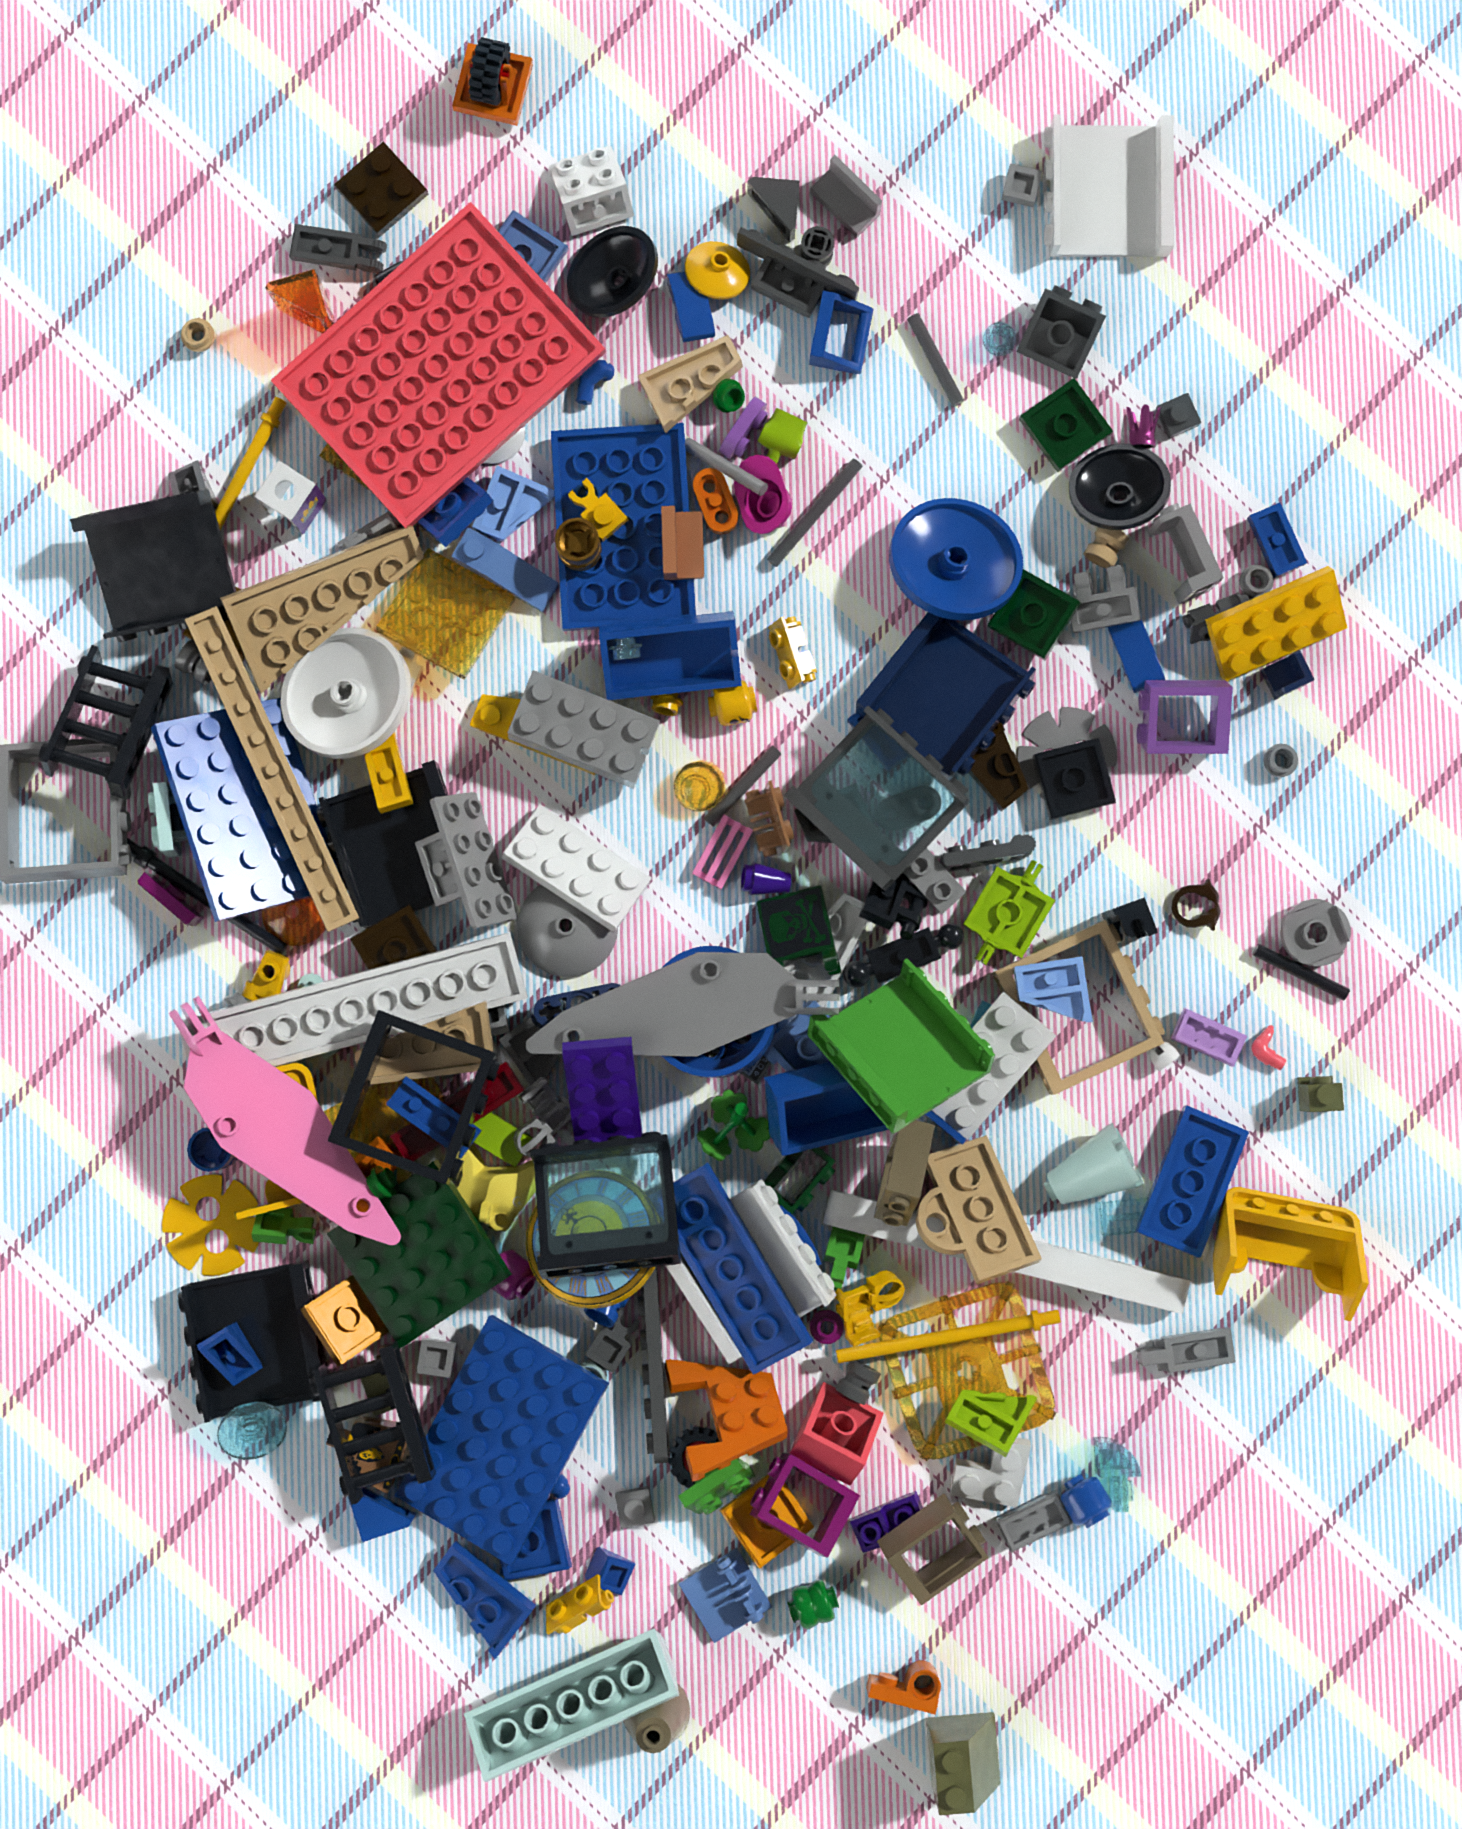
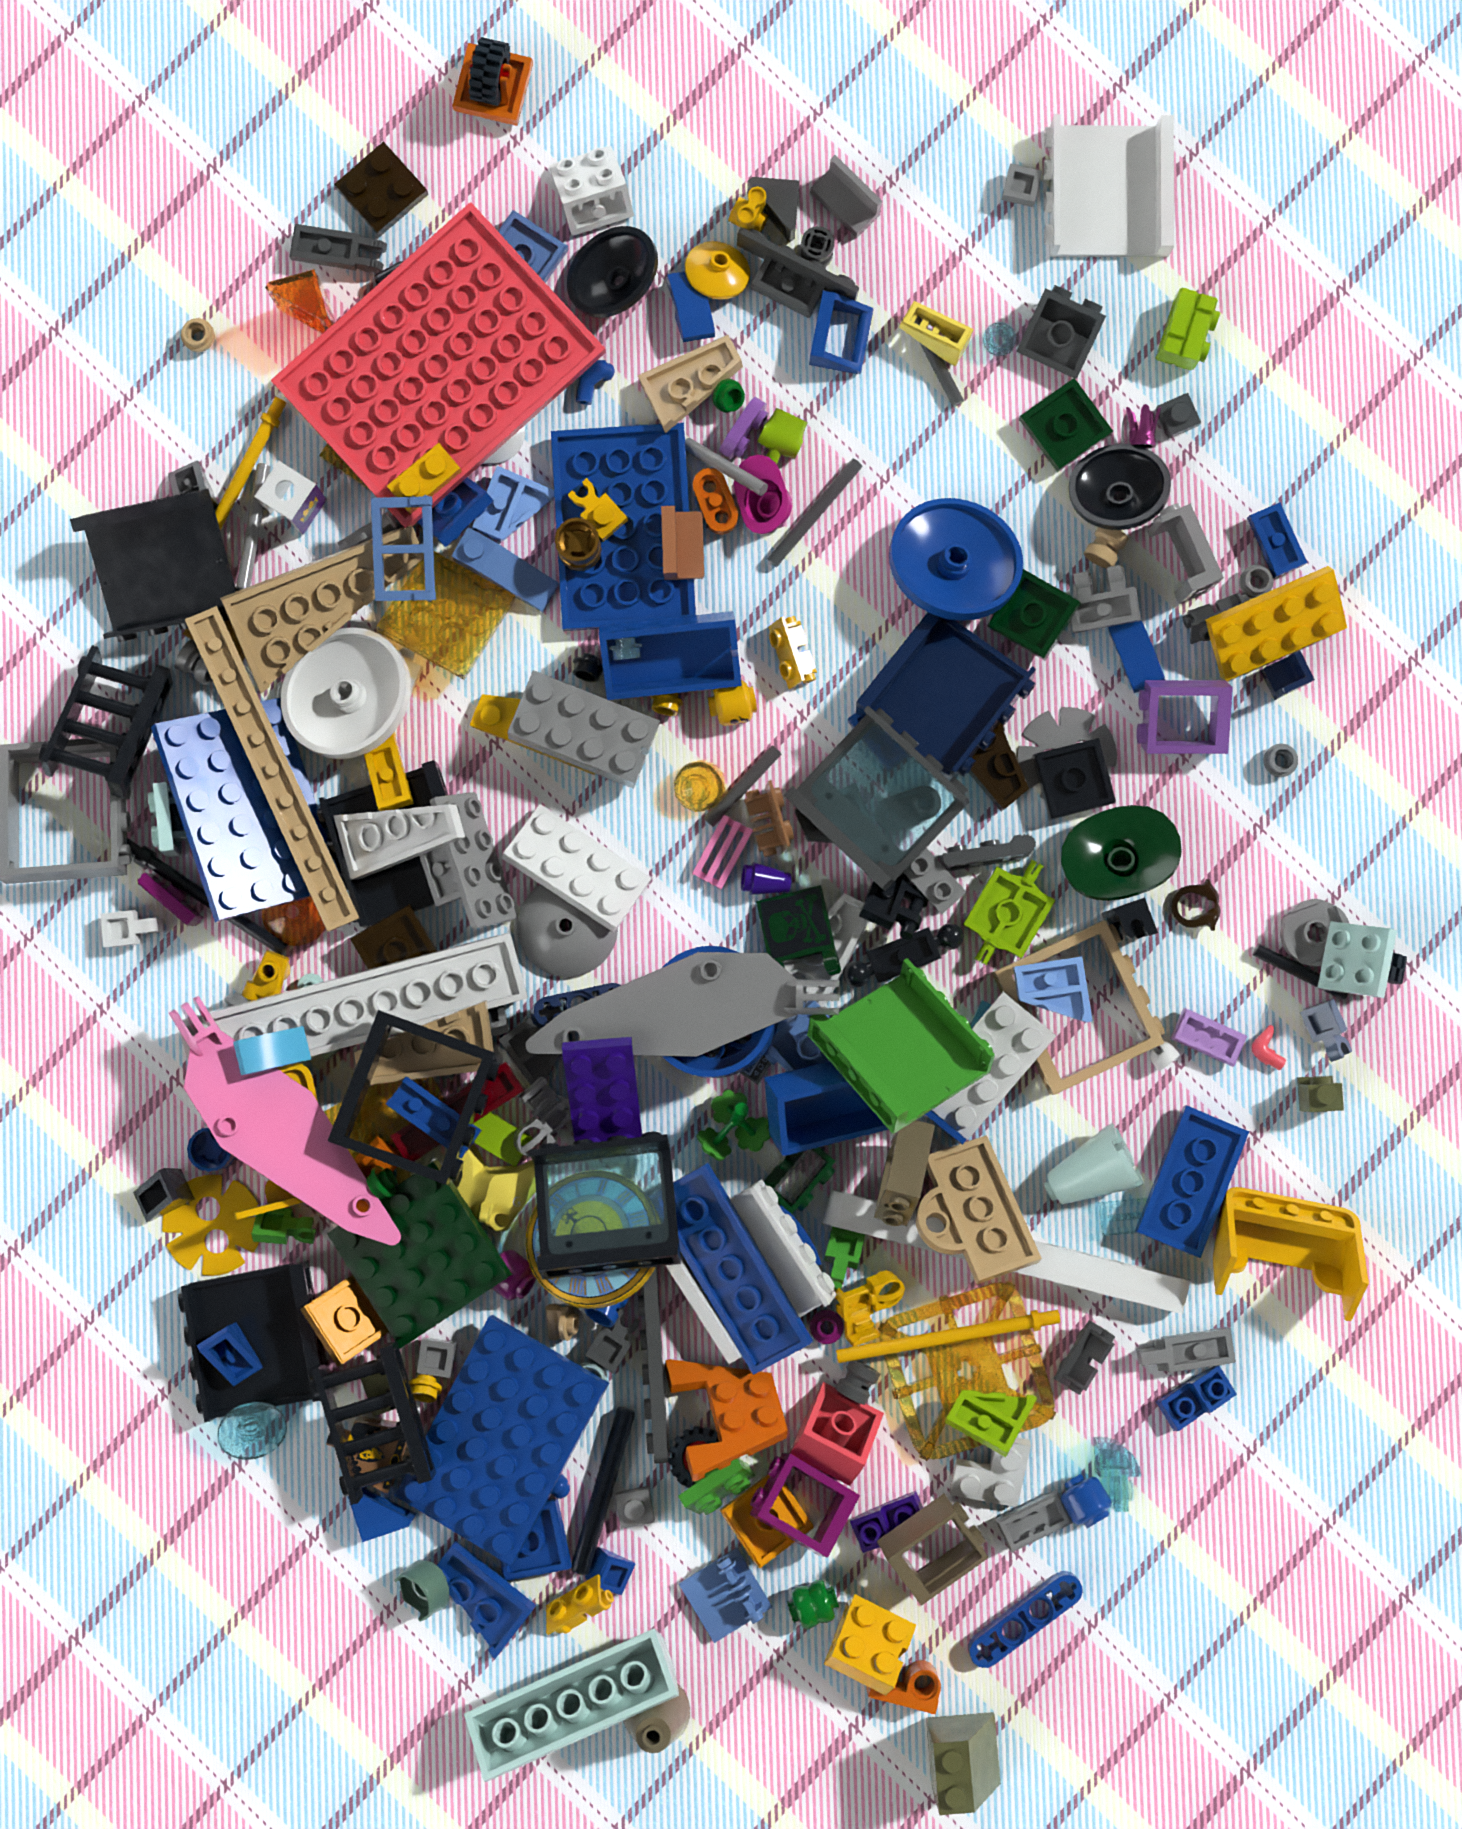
(125, 929): none -> white plate
(163, 1193): none -> black slope
(252, 531): none -> light grey bar
(272, 1050): none -> medium azure slope
(379, 549): none -> medium blue window
(393, 836): none -> white wing
(424, 1588): none -> sand green hair
(425, 475): none -> yellow plate
(425, 1388): none -> yellow plate
(561, 1322): none -> tan plate
(587, 667): none -> black plate
(602, 1490): none -> black axle
(749, 212): none -> yellow plate
(870, 1644): none -> yellow piece
(955, 333): none -> light yellow slope
(1029, 1624): none -> blue beam
(1090, 1344): none -> dark grey hinge
(1121, 853): none -> dark green hat
(1187, 329): none -> lime brick
(1195, 1397): none -> blue slope
(1327, 1024): none -> sand blue plate
(1360, 960): none -> light aqua plate

